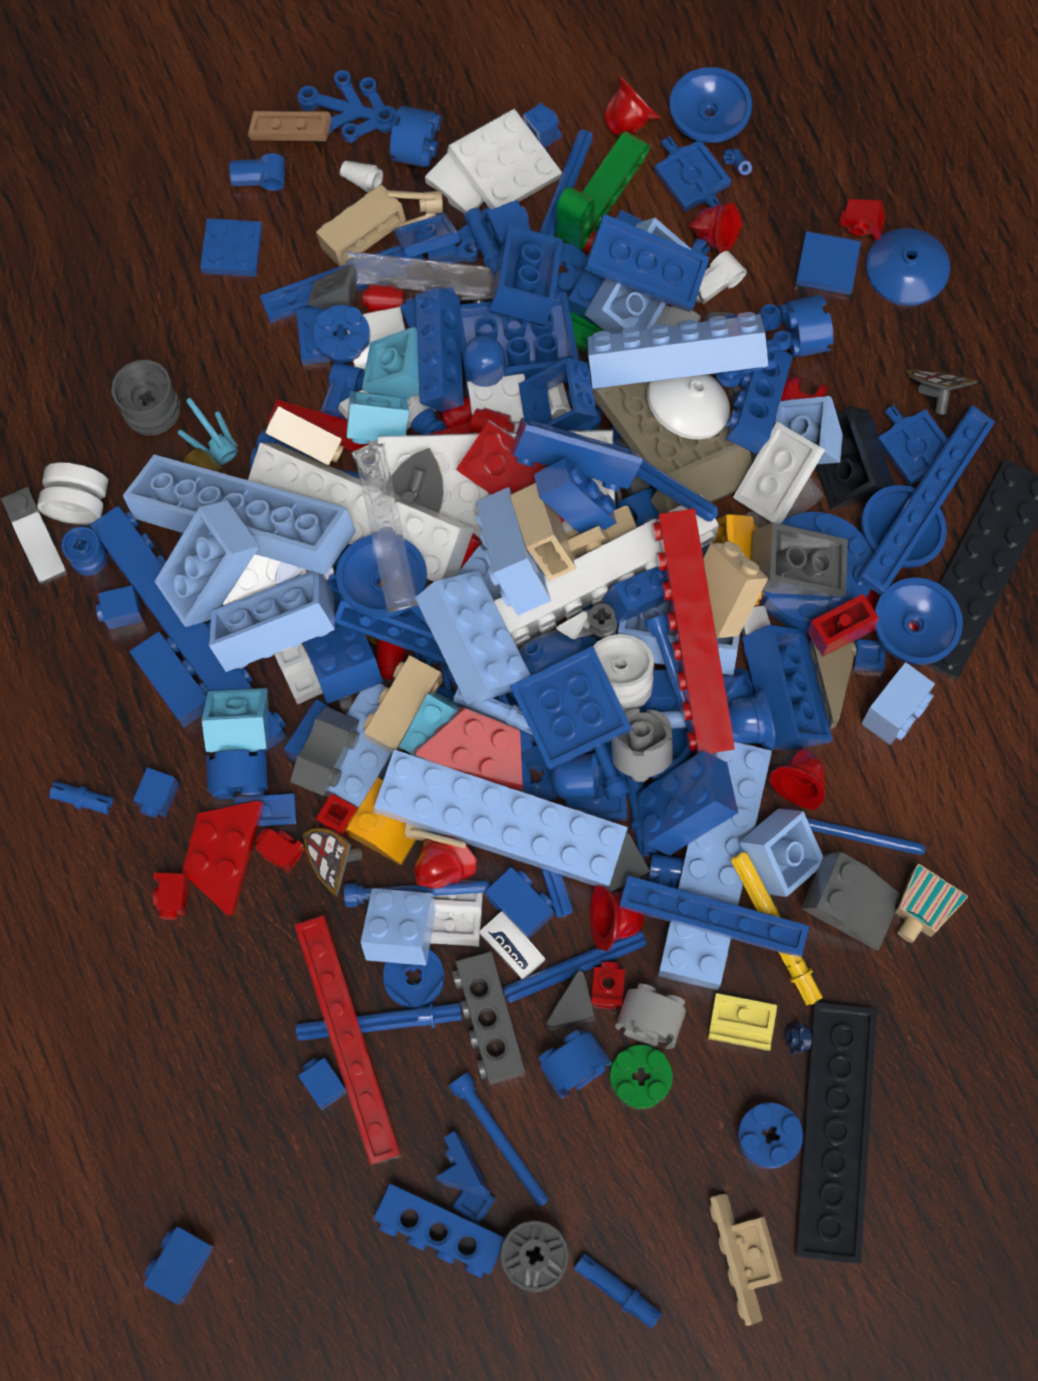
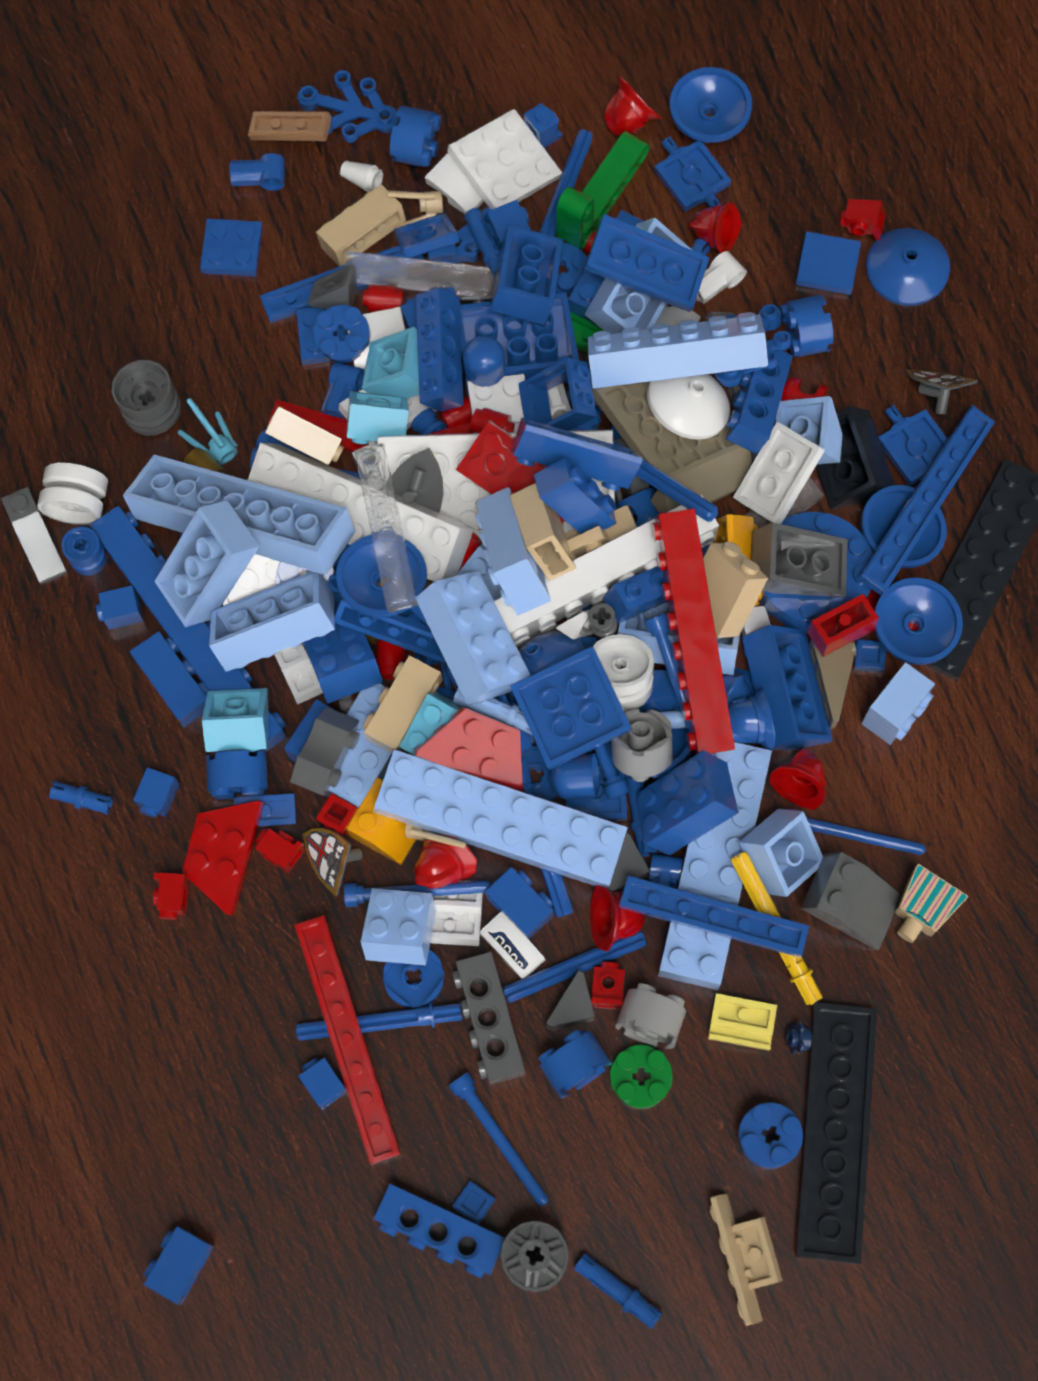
(465, 1172): blue slope -> none
(737, 160): blue arm -> none

